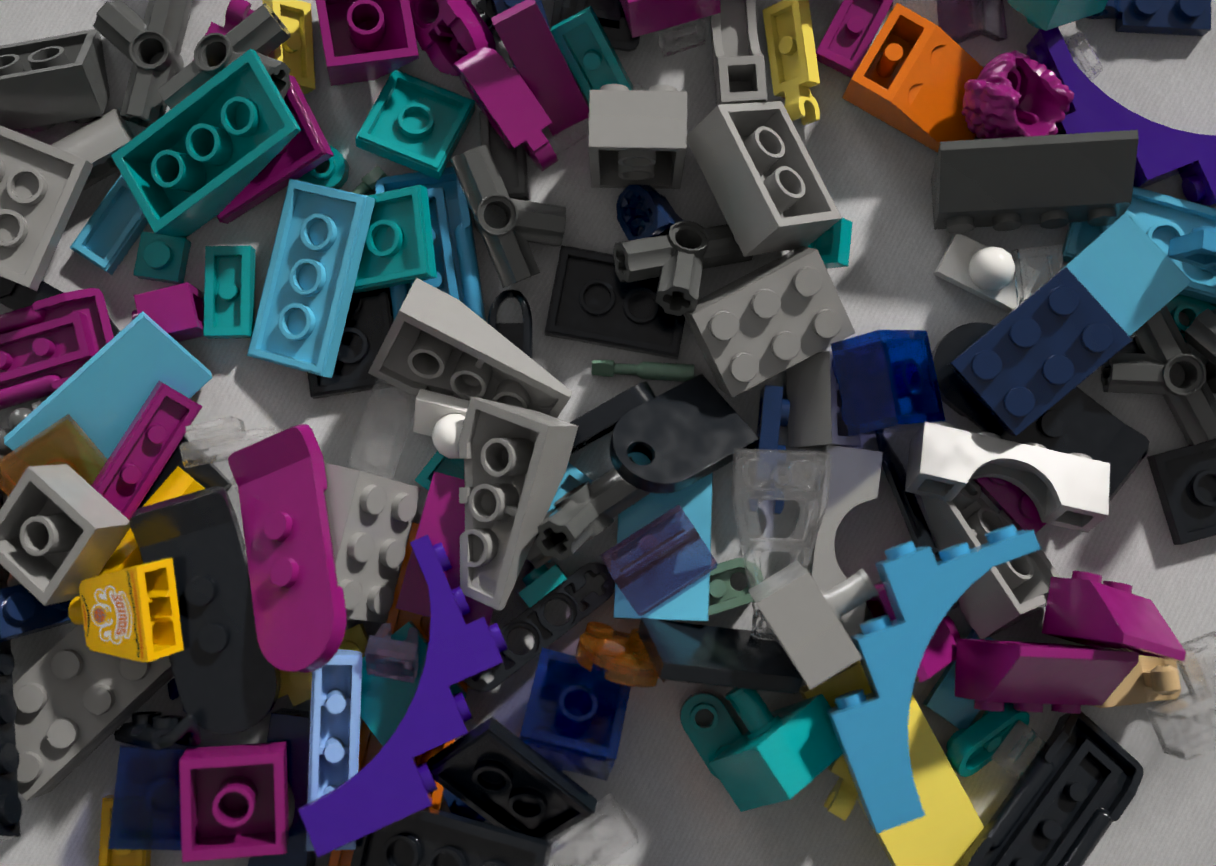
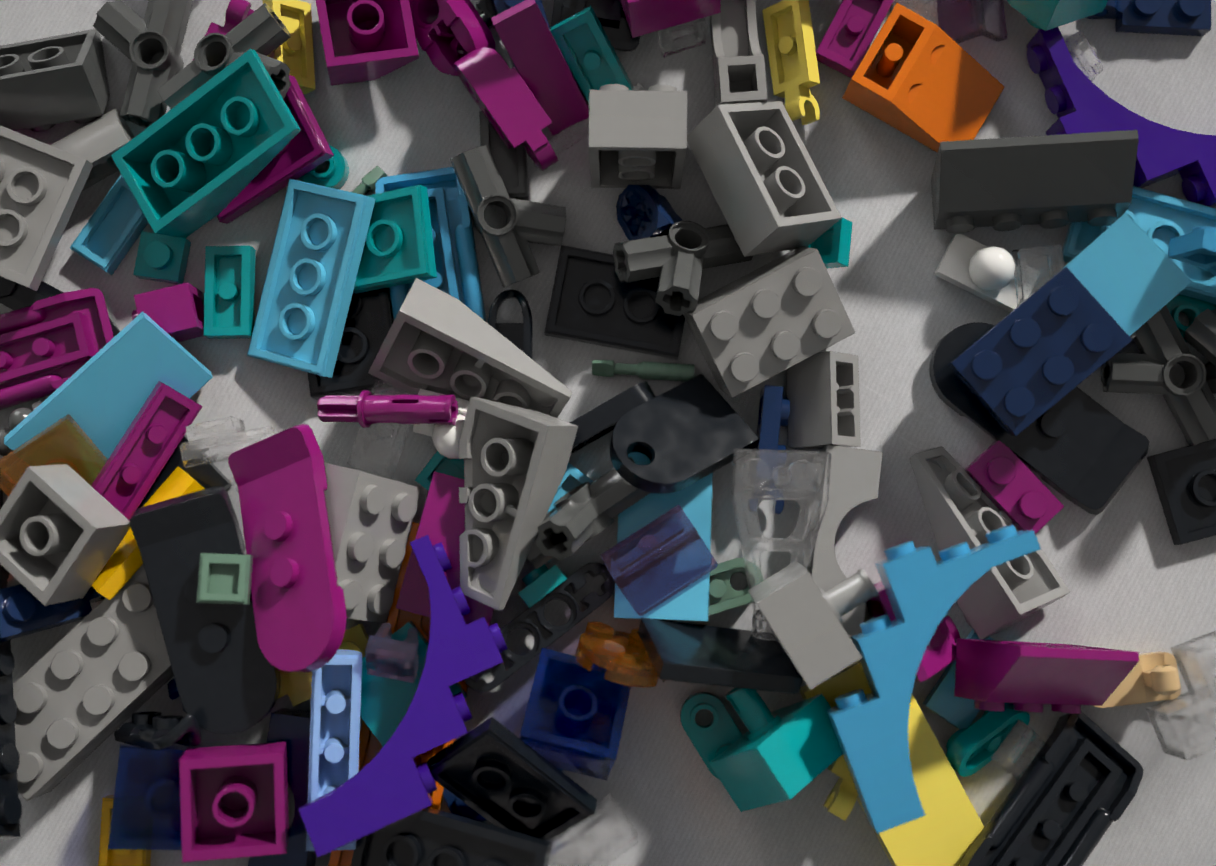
(131, 612): yellow torso -> none
(224, 579): none -> sand green tile
(399, 409): none -> magenta axle
(415, 124): teal tile -> none
(887, 381): clear blue brick -> none
(906, 501): black piece -> none
(1015, 99): magenta hair -> none
(1064, 487): arch -> none
(1107, 617): magenta slope -> none

